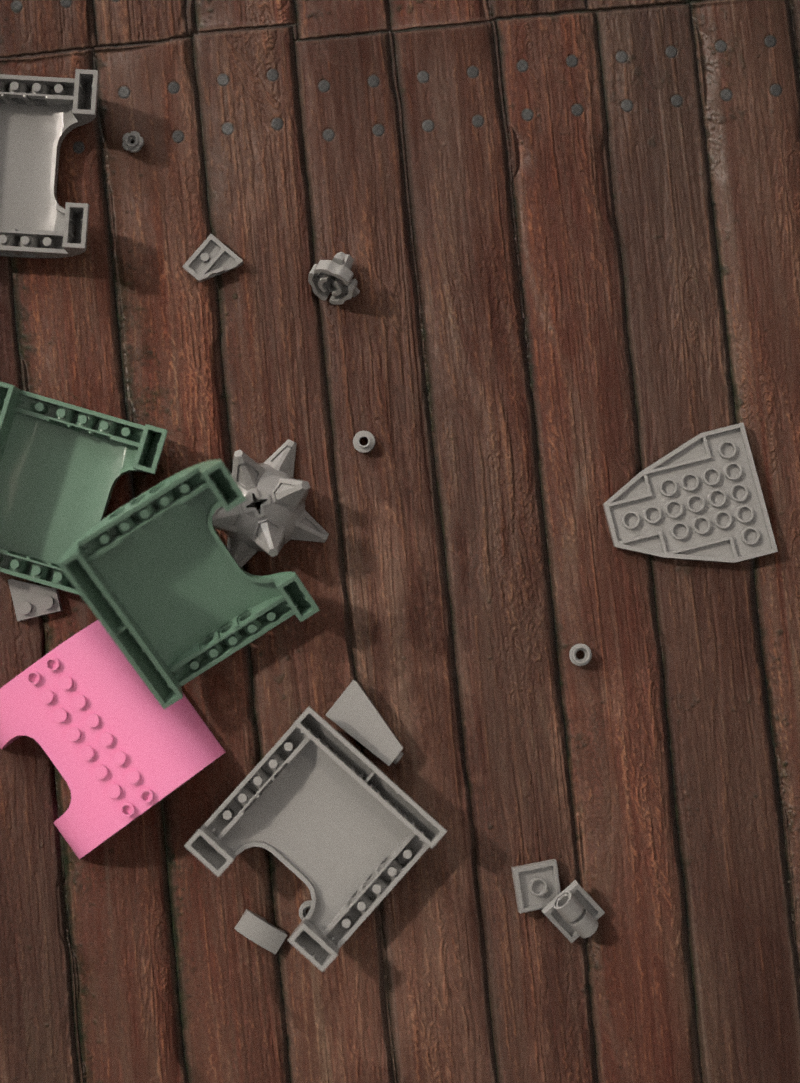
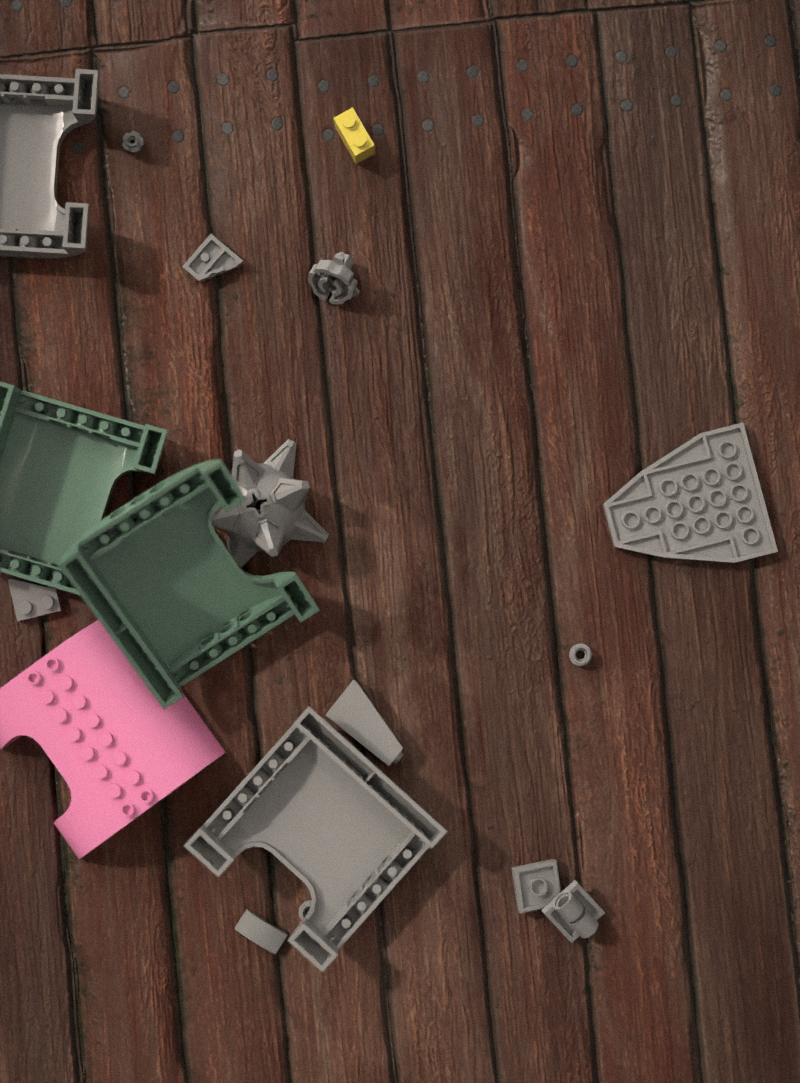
(354, 135): none -> light yellow brick
(363, 448): light grey plate -> none

